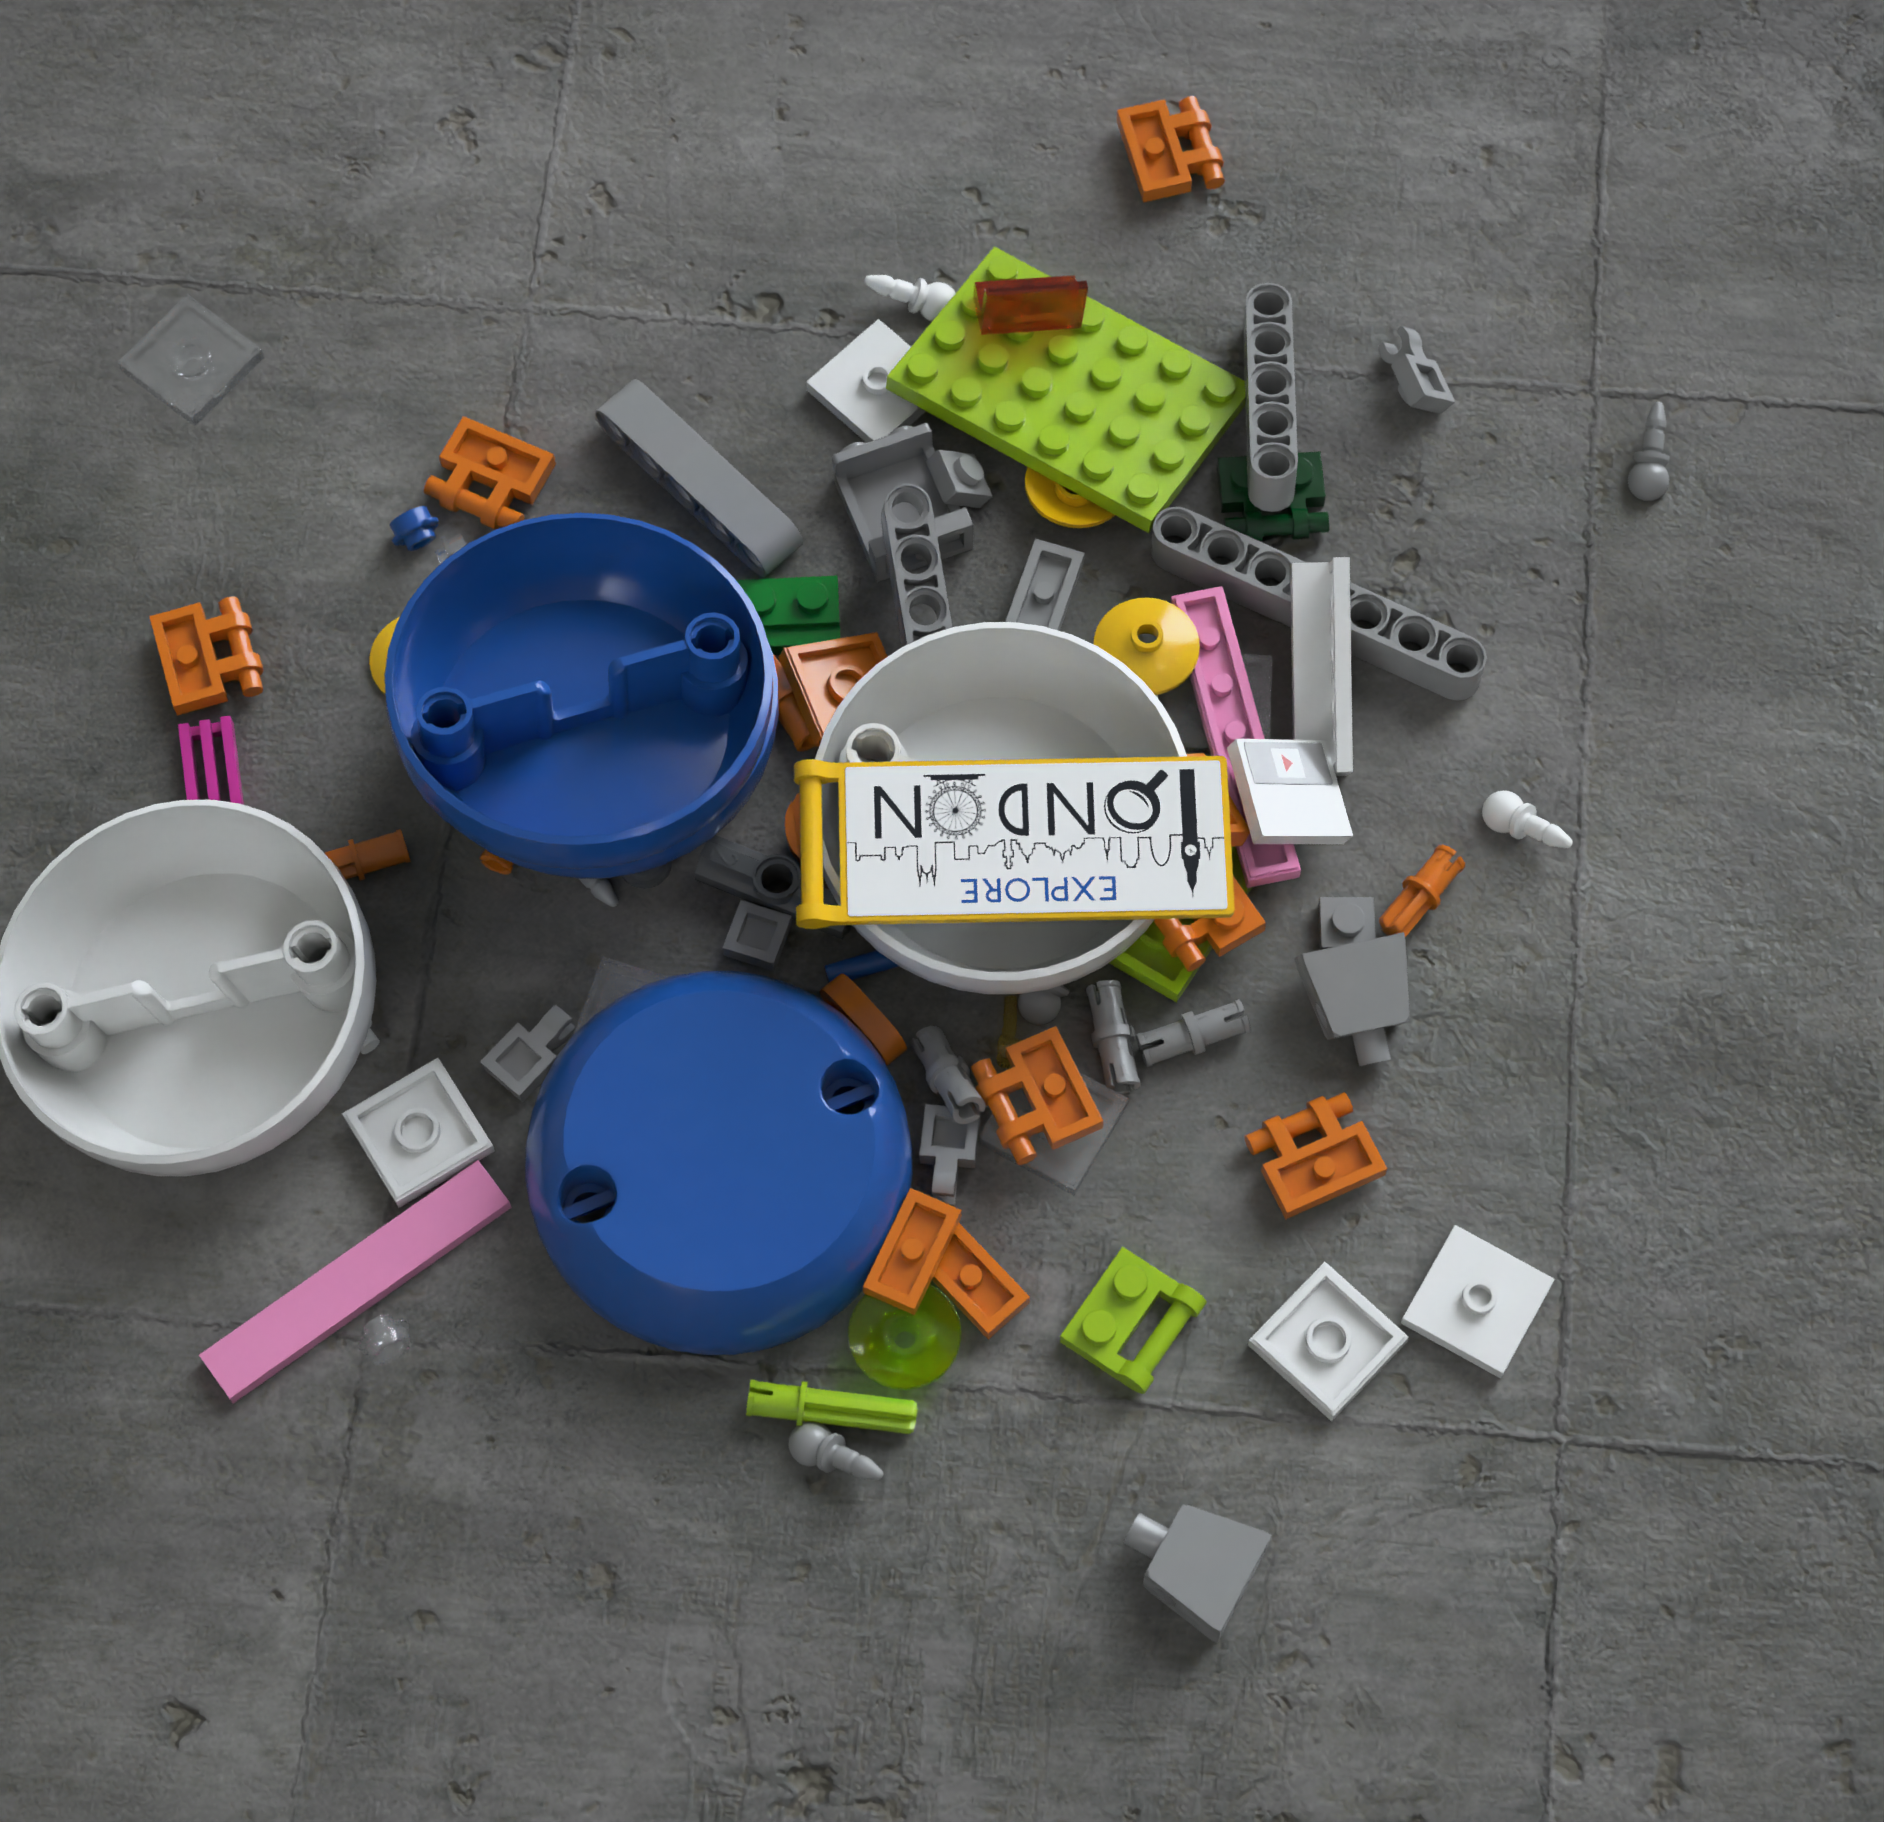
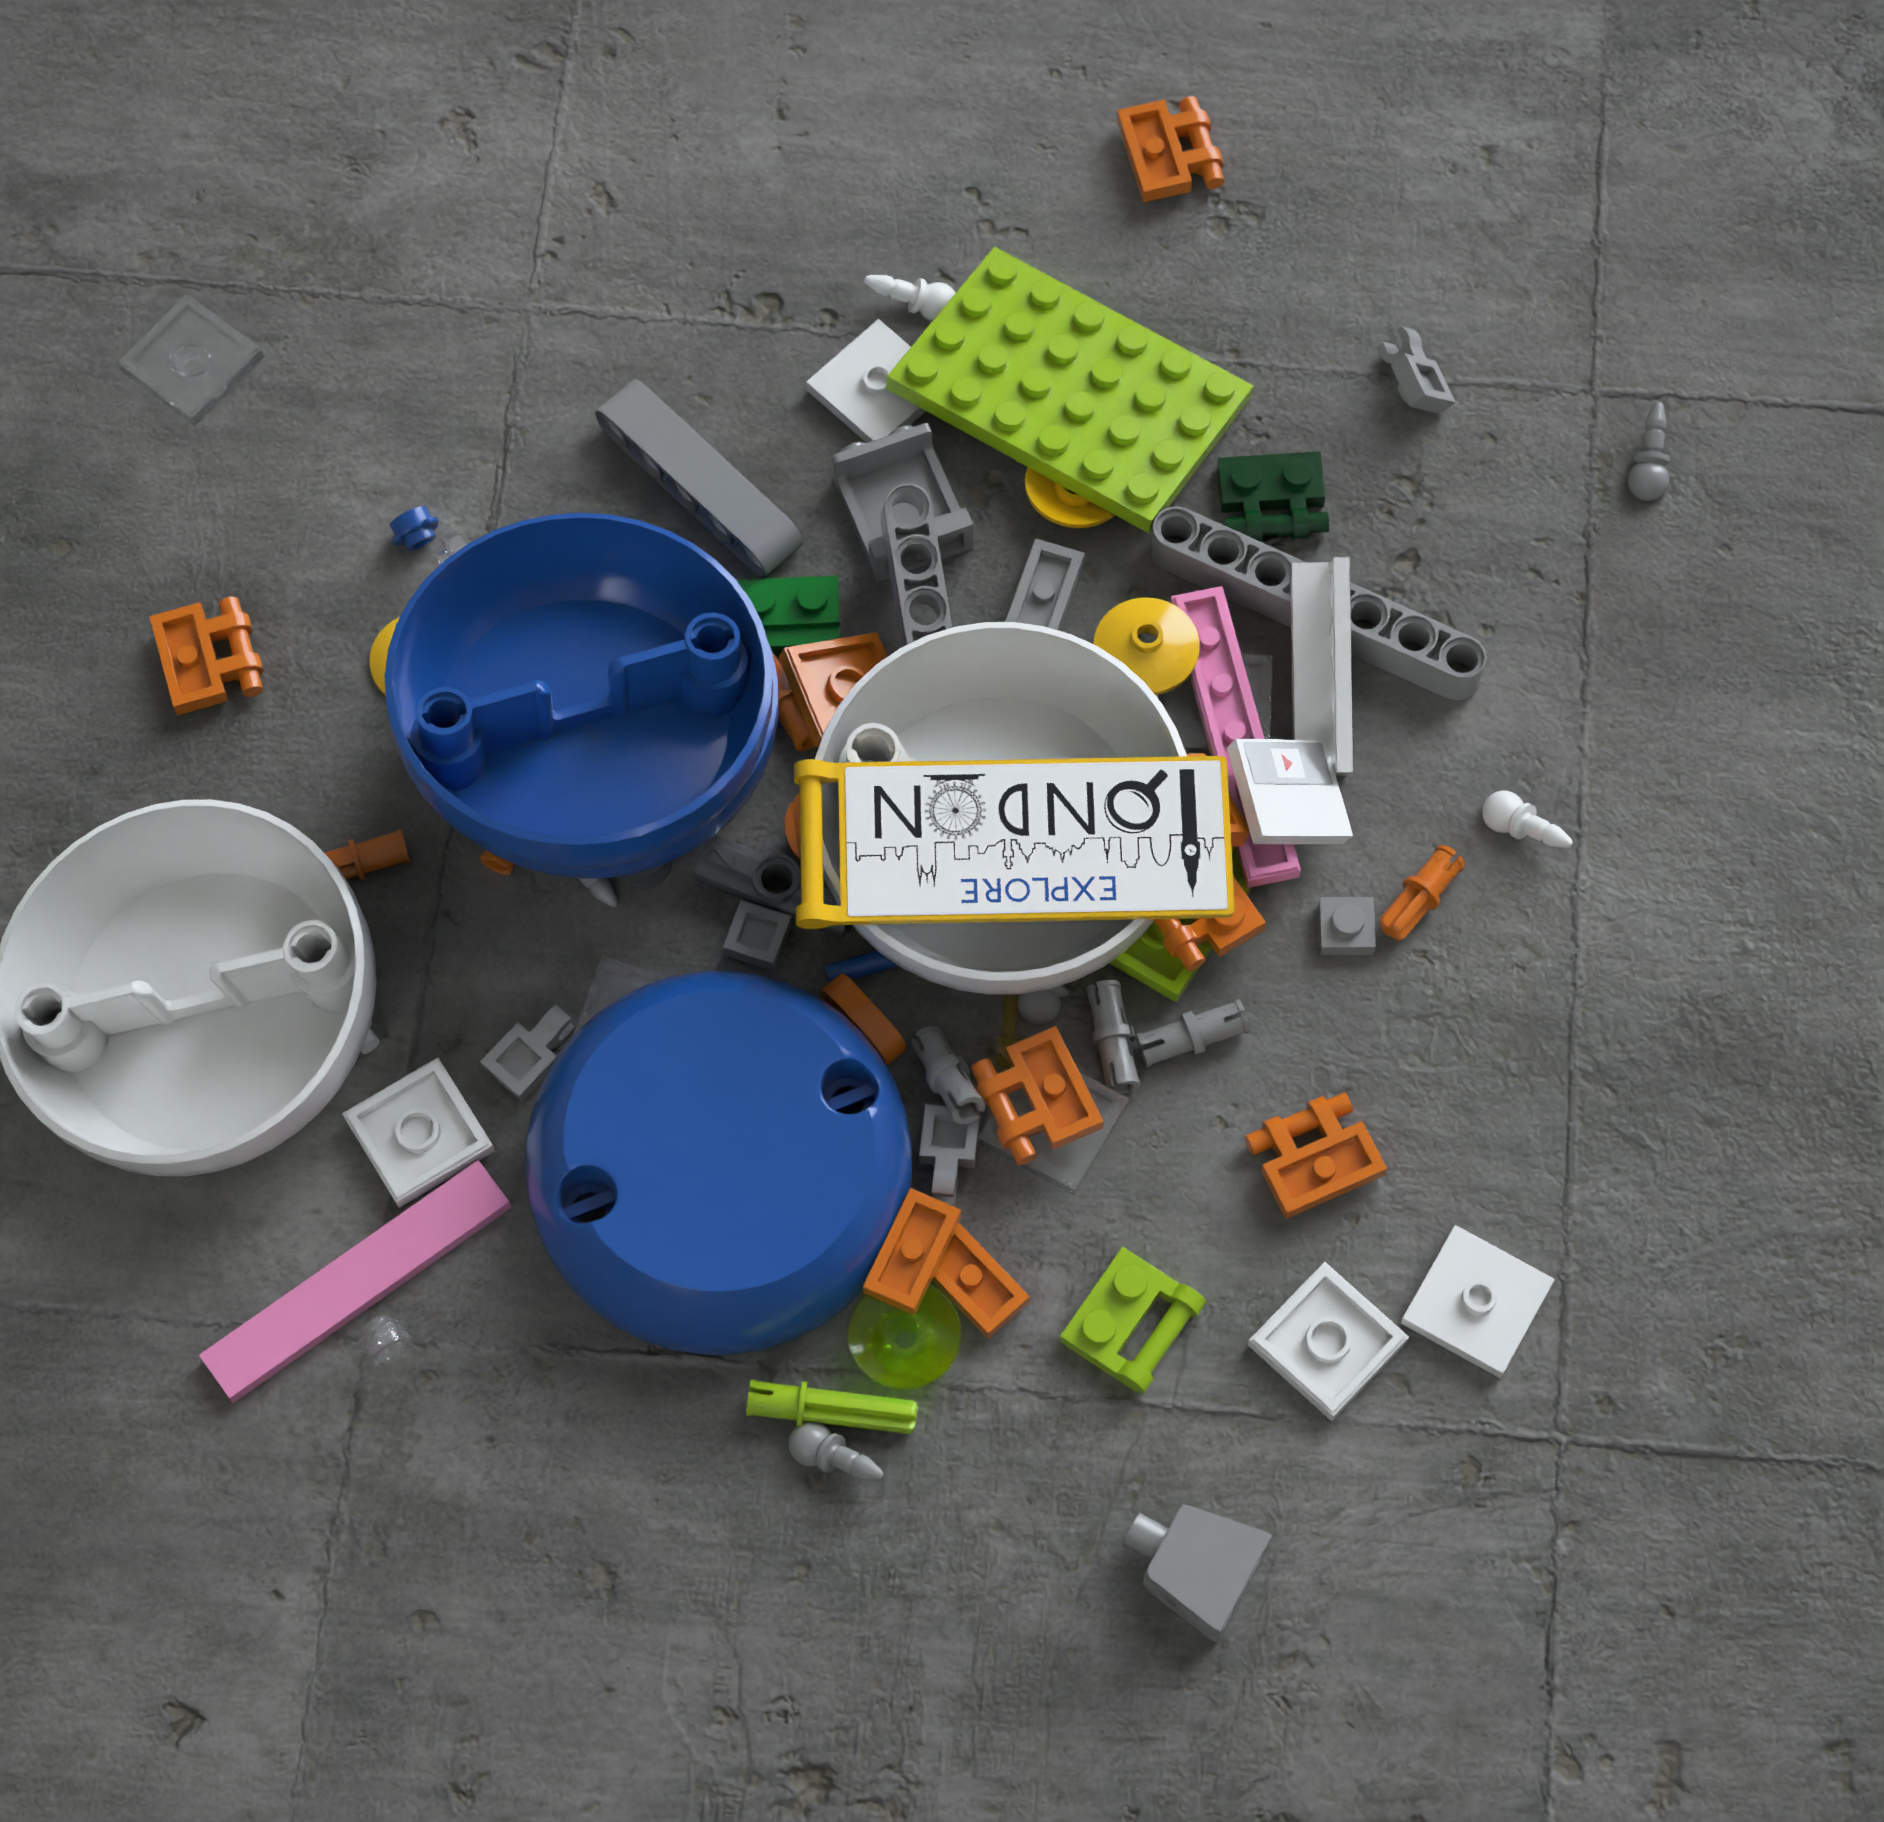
(205, 733): dark pink tile -> none
(493, 460): orange plate -> none
(959, 478): light grey plate -> none
(1030, 304): clear red panel -> none
(1270, 397): light grey beam -> none
(1359, 992): light grey torso -> none

